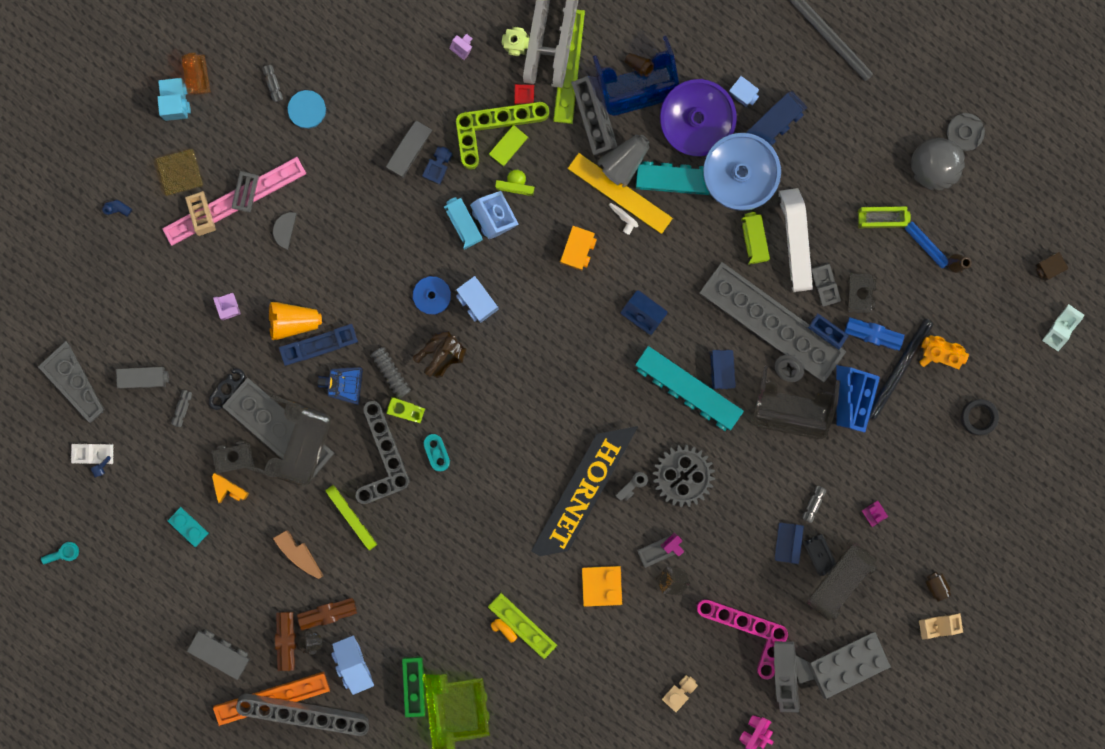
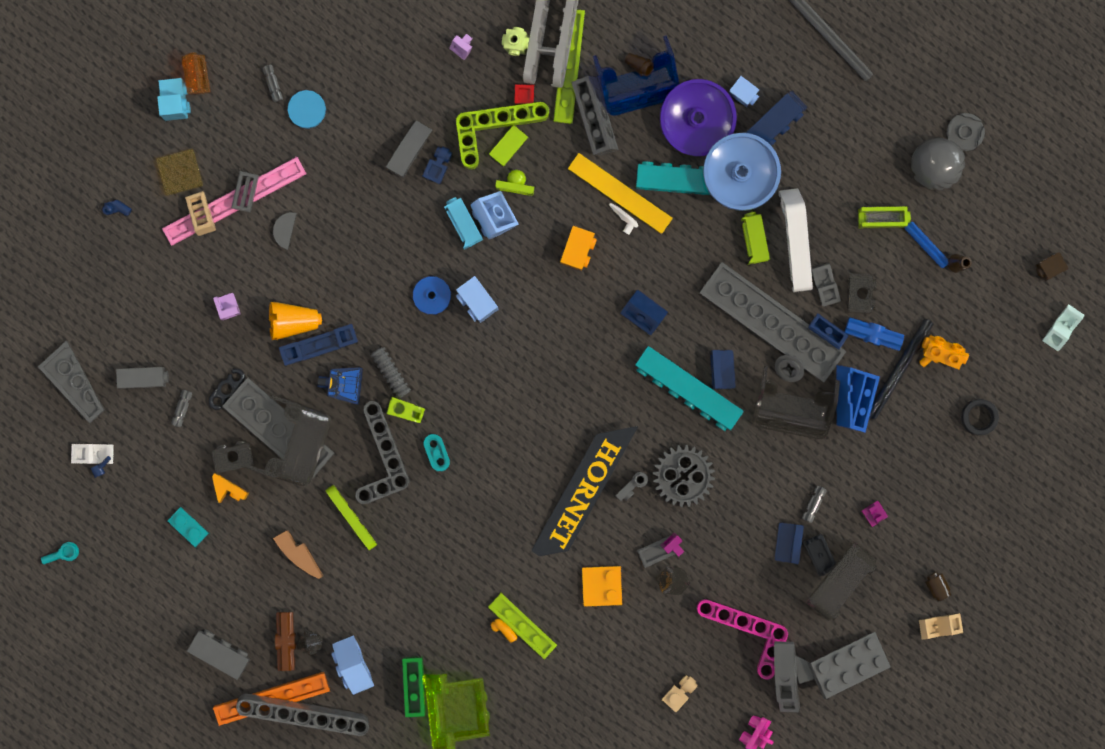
(327, 614): reddish brown piece -> none
(445, 351): dark brown piece -> none
(624, 160): dark grey cone -> none

